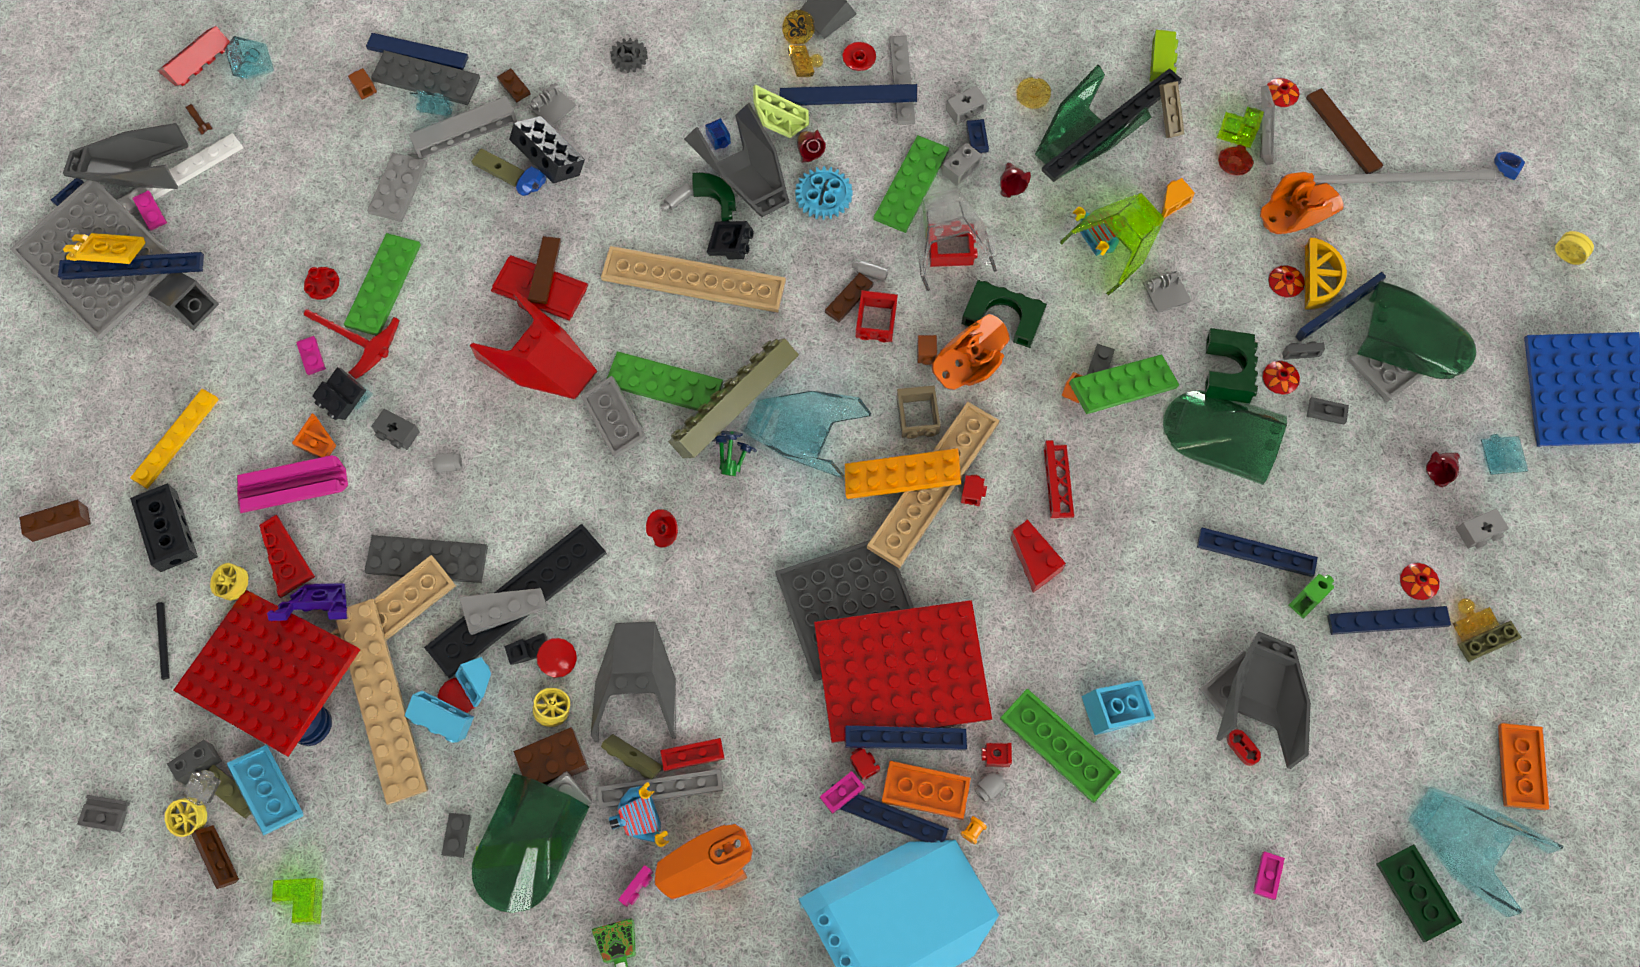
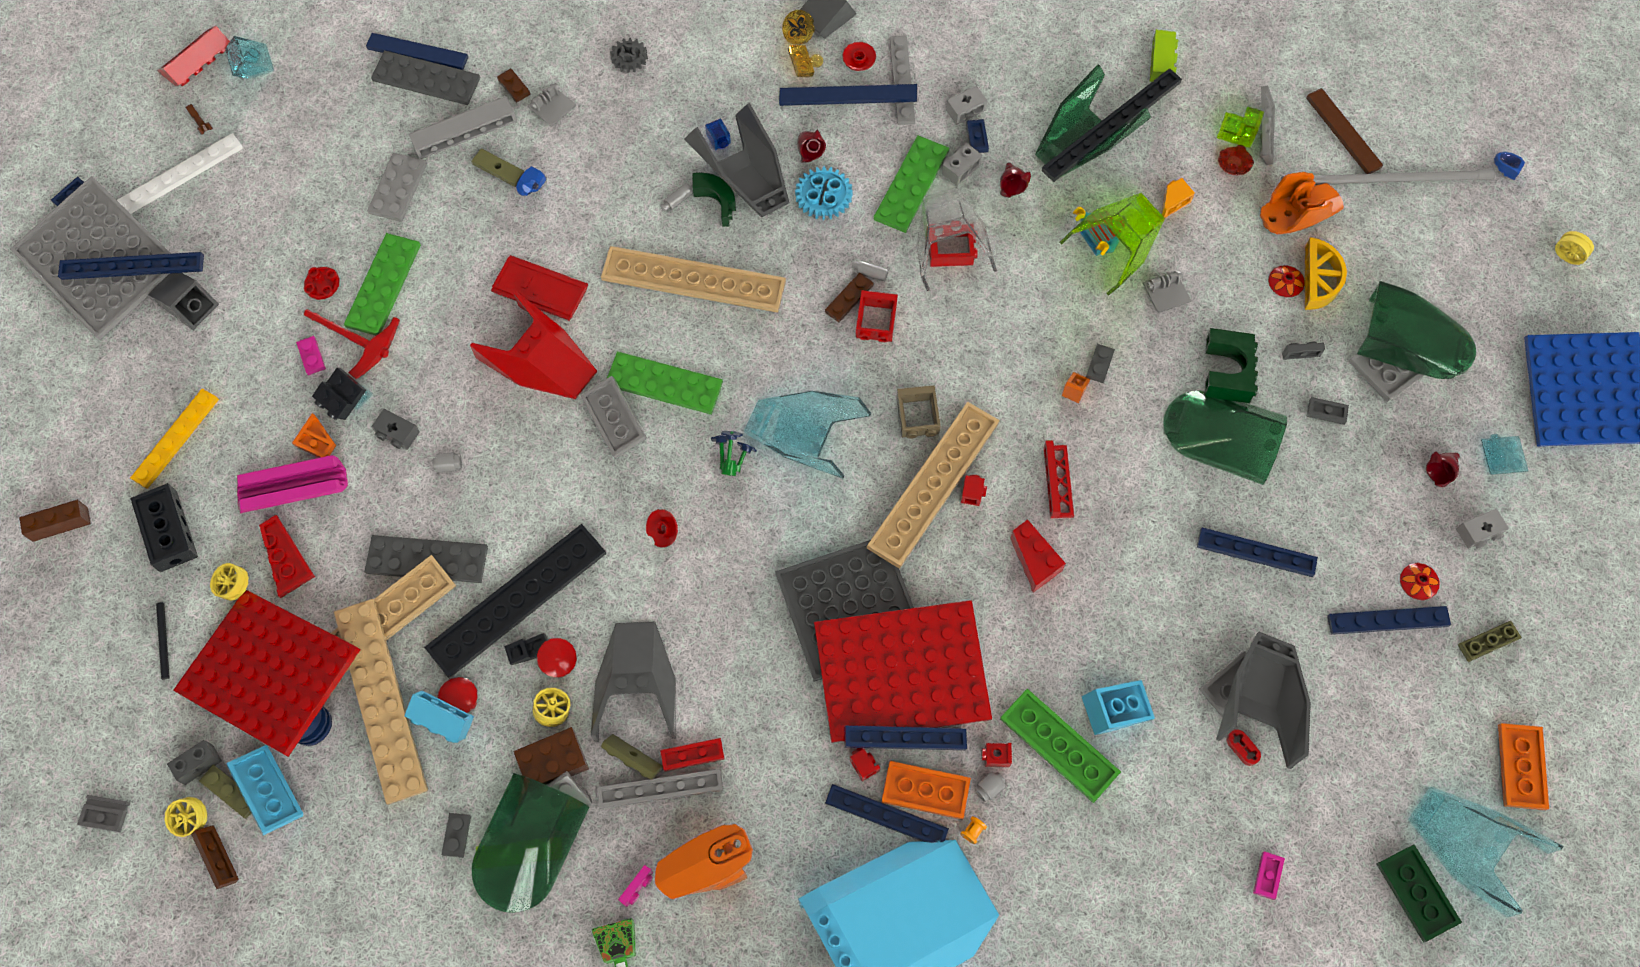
(104, 248): yellow tile -> none
(128, 158): dark grey windscreen -> none
(149, 210): dark pink plate -> none
(201, 787): clear brick -> none
(304, 895): clear neon green brick -> none
(314, 596): dark purple wing -> none
(362, 83): dark orange brick -> none
(431, 103): clear light blue hinge -> none
(474, 679): medium azure slope -> none
(499, 608): light grey wing -> none
(544, 270): reddish brown tile -> none
(546, 149): black brick -> none
(639, 816): torso -> none
(730, 239): black plate -> none
(733, 398): olive brick -> none
(779, 113): yellowish green wedge -> none
(842, 792): dark pink plate -> none
(902, 473): light orange plate -> none
(926, 349): dark orange brick -> none
(977, 352): orange piece -> none
(1029, 310): dark green arch -> none
(1033, 93): clear yellow tile -> none
(1123, 384): bright green plate -> none
(1171, 109): dark tan plate -> none
(1278, 383): red dish -> none
(1282, 97): red dish -> none
(1316, 591): bright green torso -> none
(1339, 307): dark blue tile -> none
(1474, 622): clear yellow plate -> none

